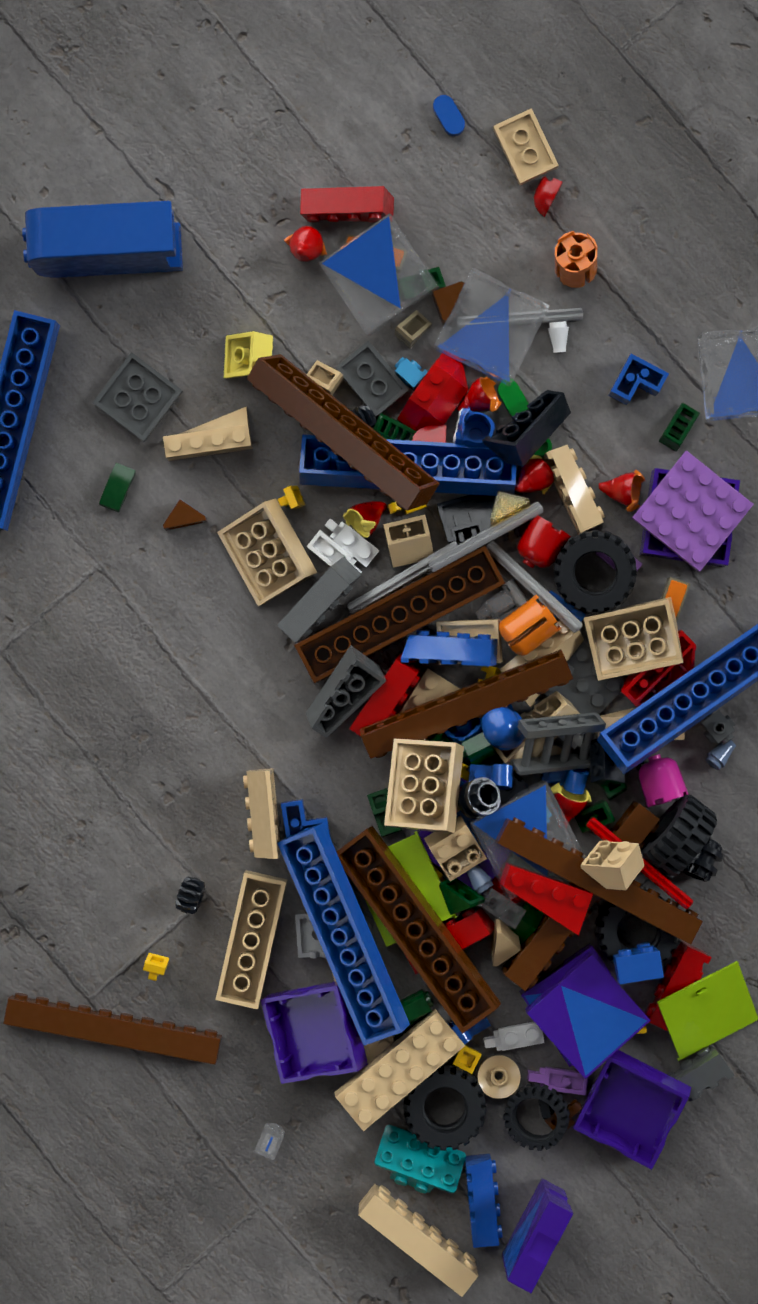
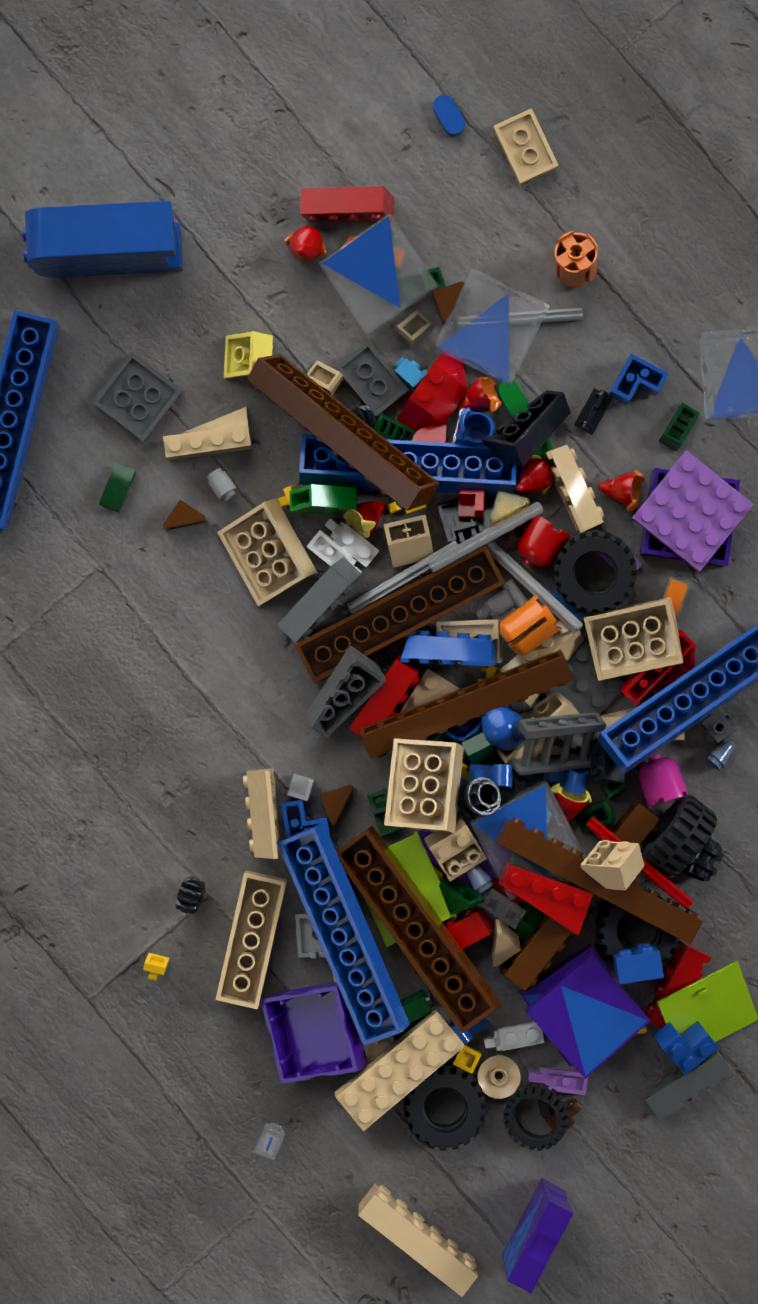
(112, 1029): reddish brown brick -> none
(221, 484): none -> light grey brick
(300, 787): none -> light grey panel
(323, 499): none -> green brick
(335, 801): none -> reddish brown slope
(417, 1164): teal bracket -> none
(471, 503): none -> red panel
(482, 1200): blue wedge -> none
(545, 194): red brick -> none
(558, 334): white cone -> none
(593, 411): none -> black hinge
(632, 1108): dark purple tile -> none
(686, 1049): none -> blue brick

